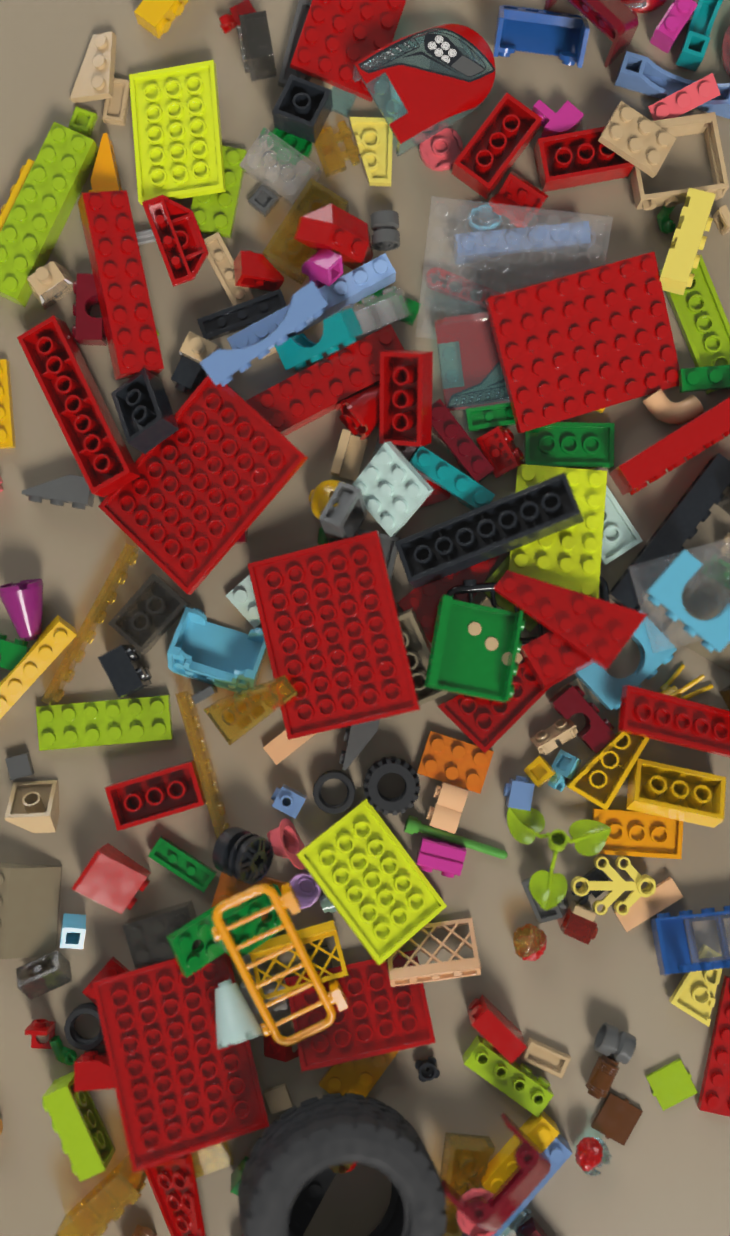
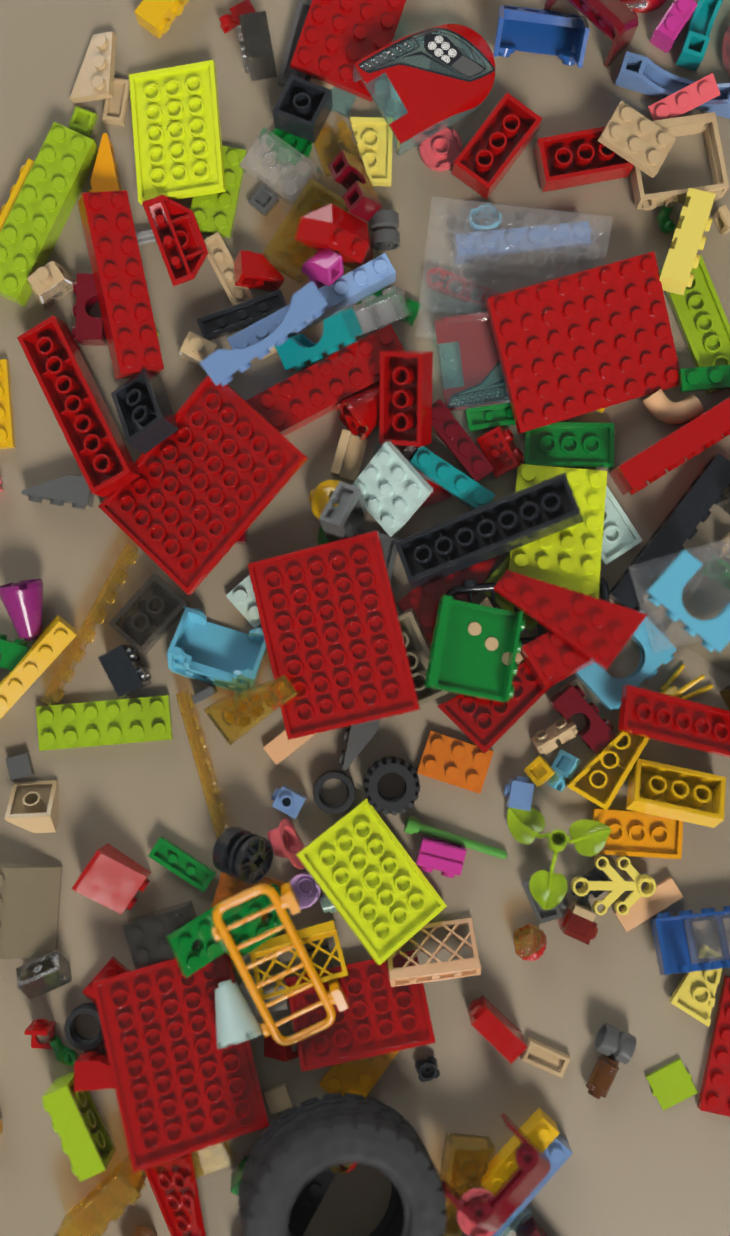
(73, 931): medium azure brick -> none
(155, 795): red brick -> none
(188, 375): black brick -> none
(360, 195): none -> dark red arch
(447, 807): light nougat brick -> none
(511, 1079): lime brick -> none
(519, 192): red bracket -> none
(564, 121): dark pink brick -> none
(592, 1153): red piece -> none
(616, 1118): reddish brown piece -> none

